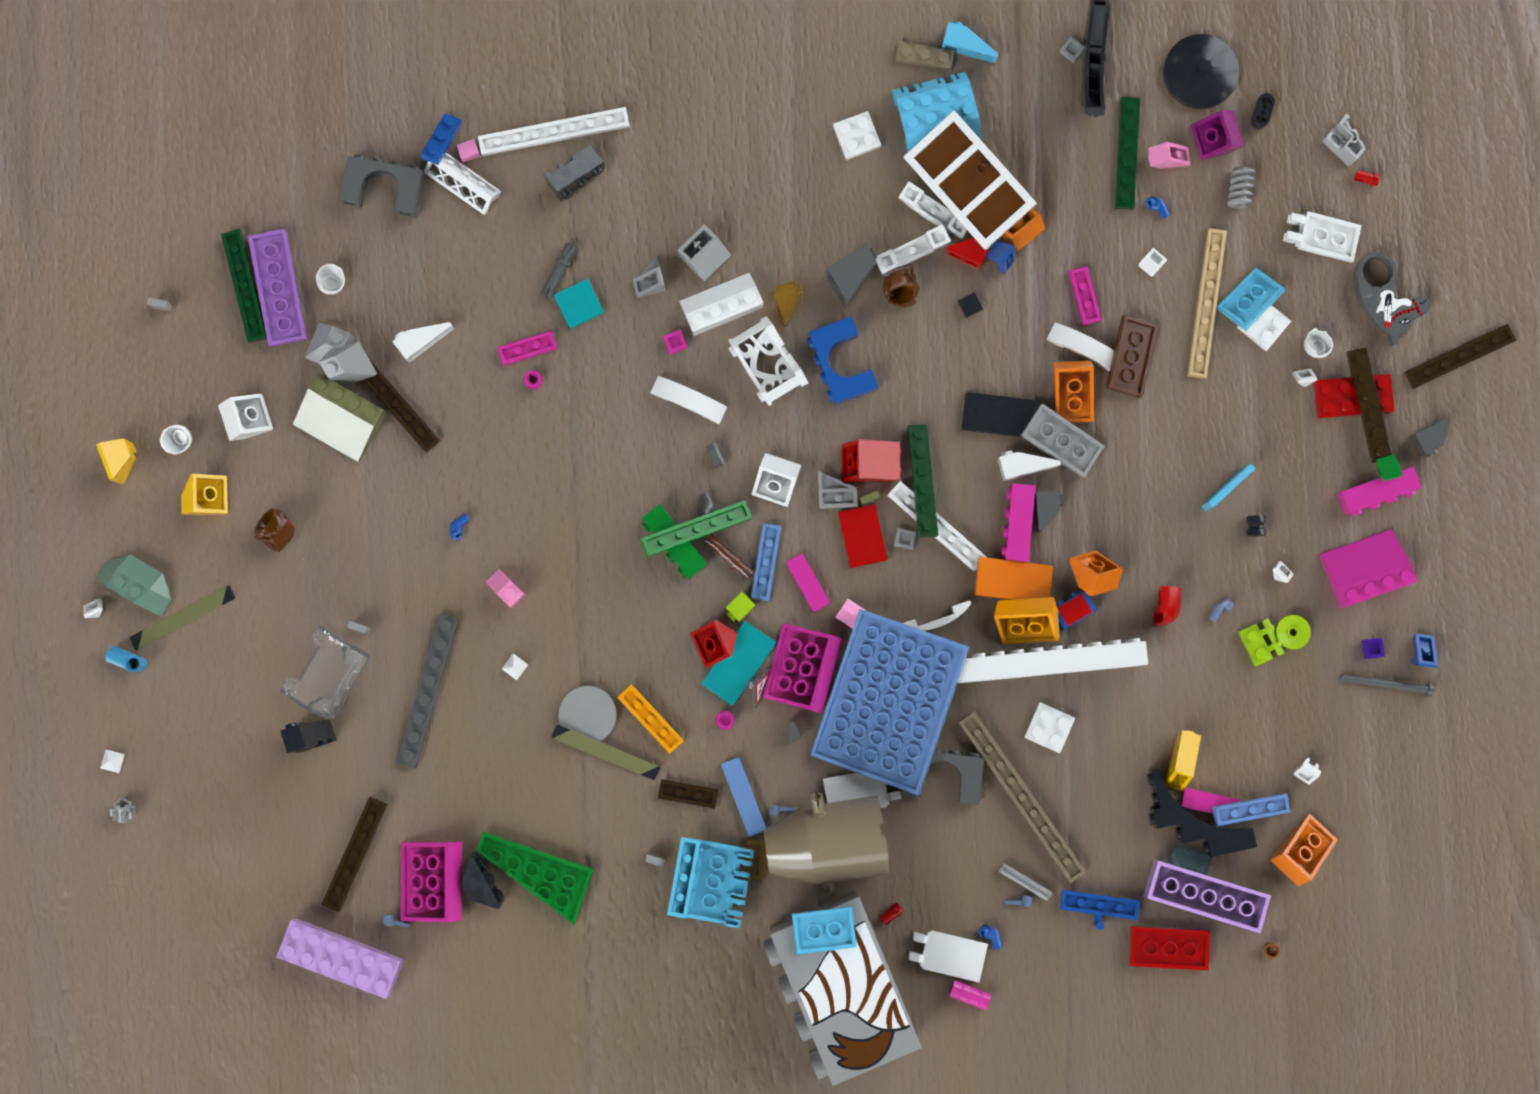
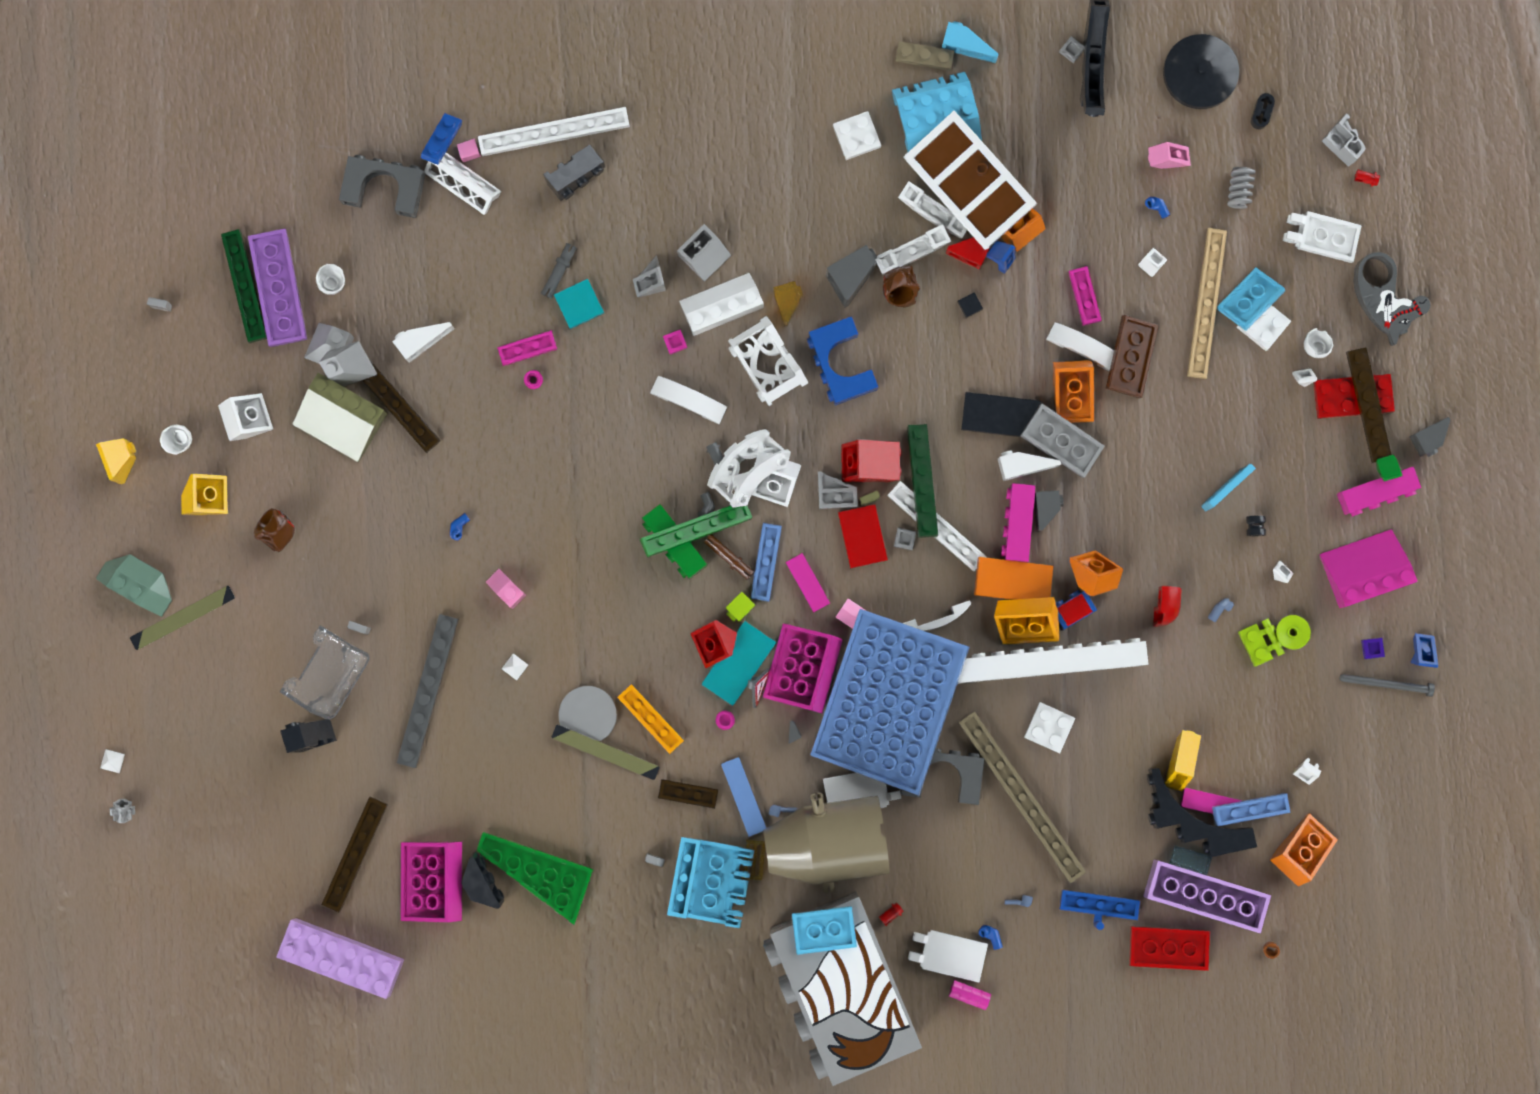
(93, 609): white slope -> none
(125, 659): dark azure piece -> none
(388, 920): sand blue hand -> none
(744, 484): none -> white fence
(1025, 882): light grey axle -> none
(1127, 153): dark green plate -> none
(1217, 134): magenta slope -> none
(1460, 356): dark brown tile -> none

